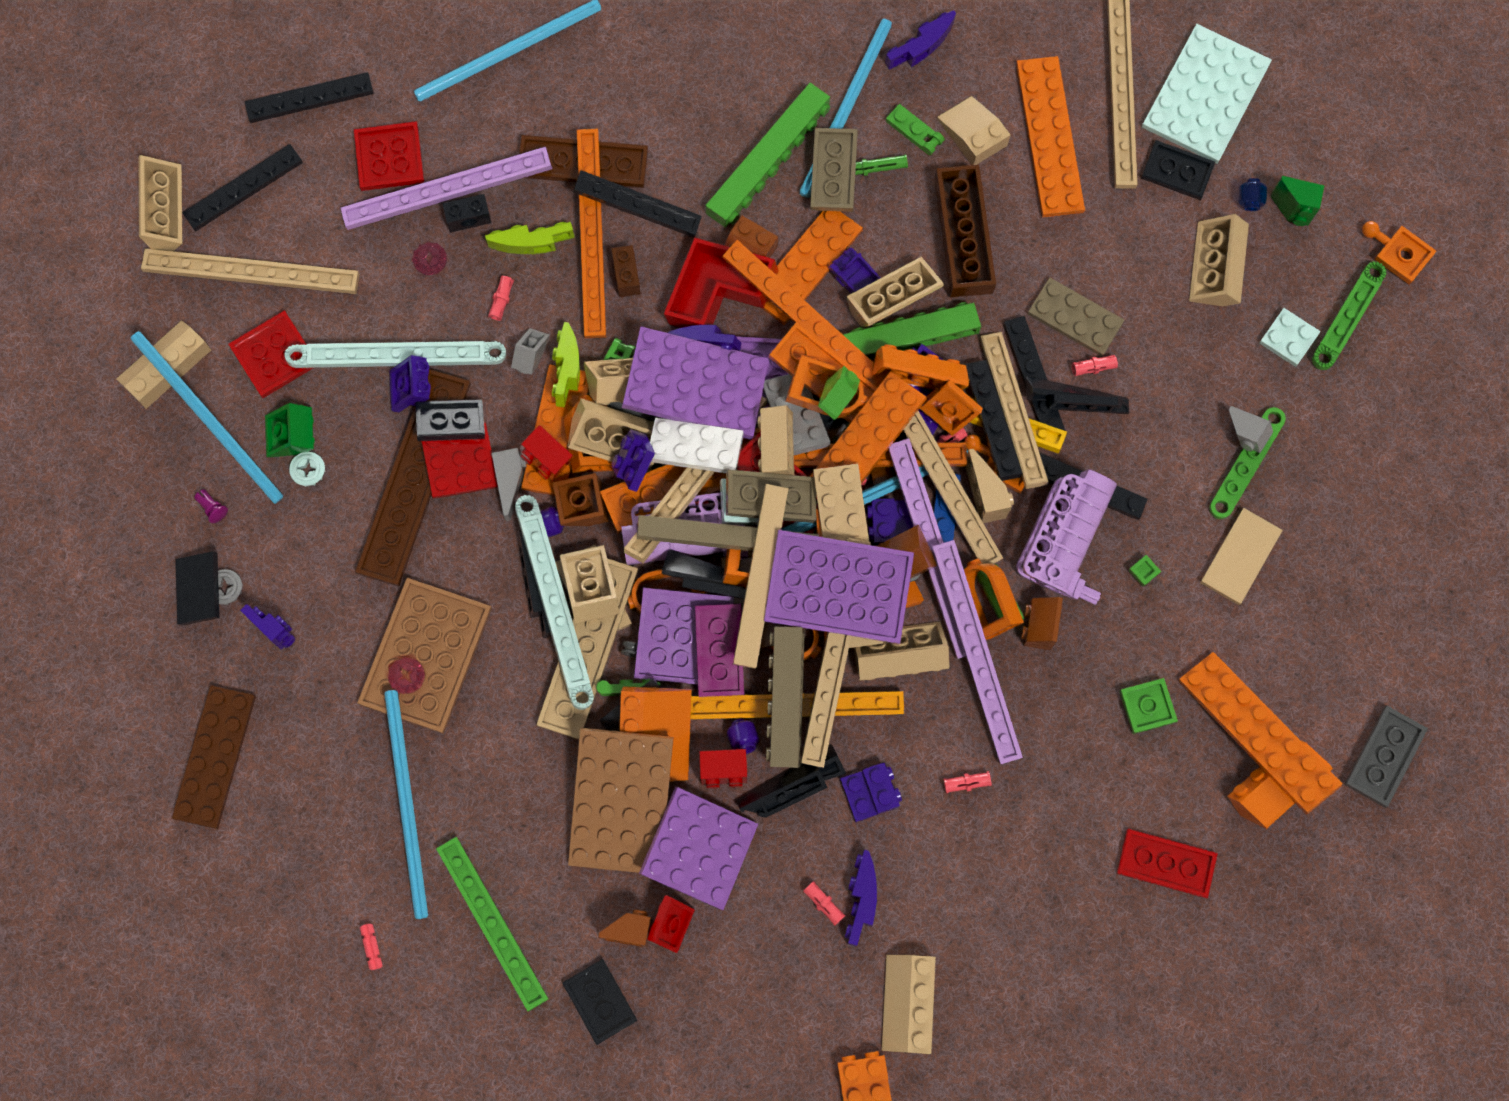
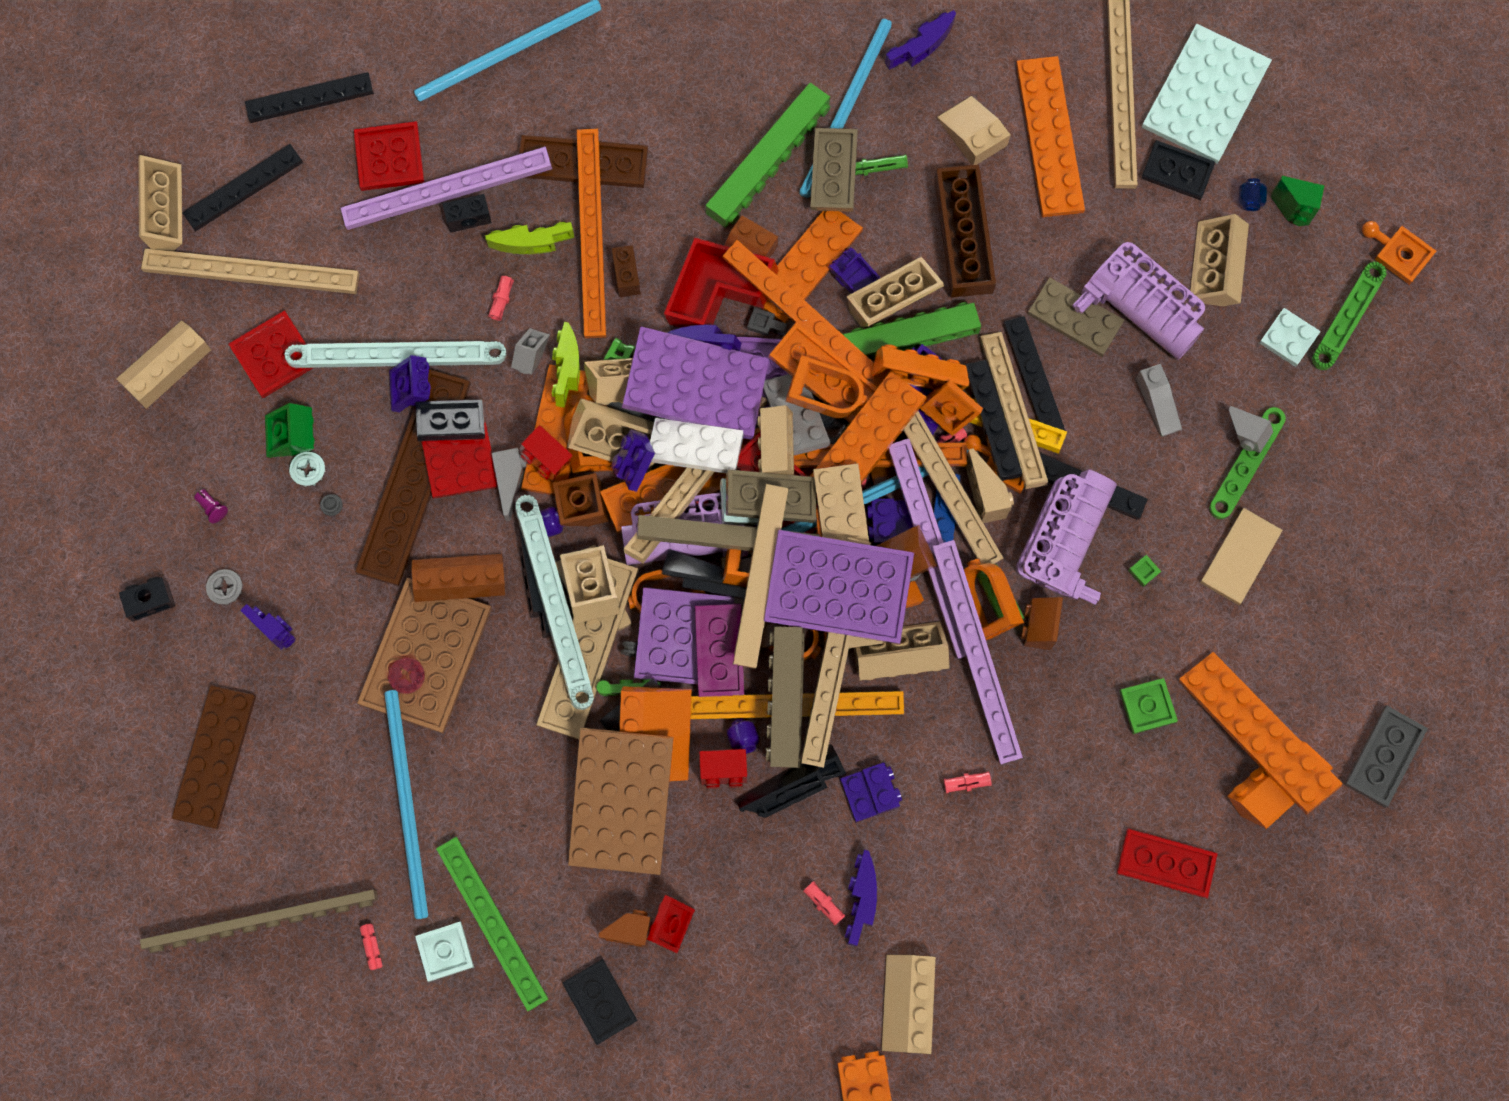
(160, 599): none -> black brick
(197, 588): black tile -> none
(206, 417): medium azure axle -> none
(250, 923): none -> dark tan plate
(331, 505): none -> dark grey plate
(437, 263): clear pink gear -> none
(444, 951): none -> light aqua plate
(458, 577): none -> dark orange slope
(637, 203): black plate -> none
(698, 848): medium lavender plate -> none
(763, 322): none -> dark grey plate
(838, 392): bright green slope -> none
(914, 129): bright green plate -> none
(1074, 398): black wedge -> none
(1094, 365): coral pin -> none
(1145, 299): none -> lavender piece
(1159, 399): none -> light grey slope

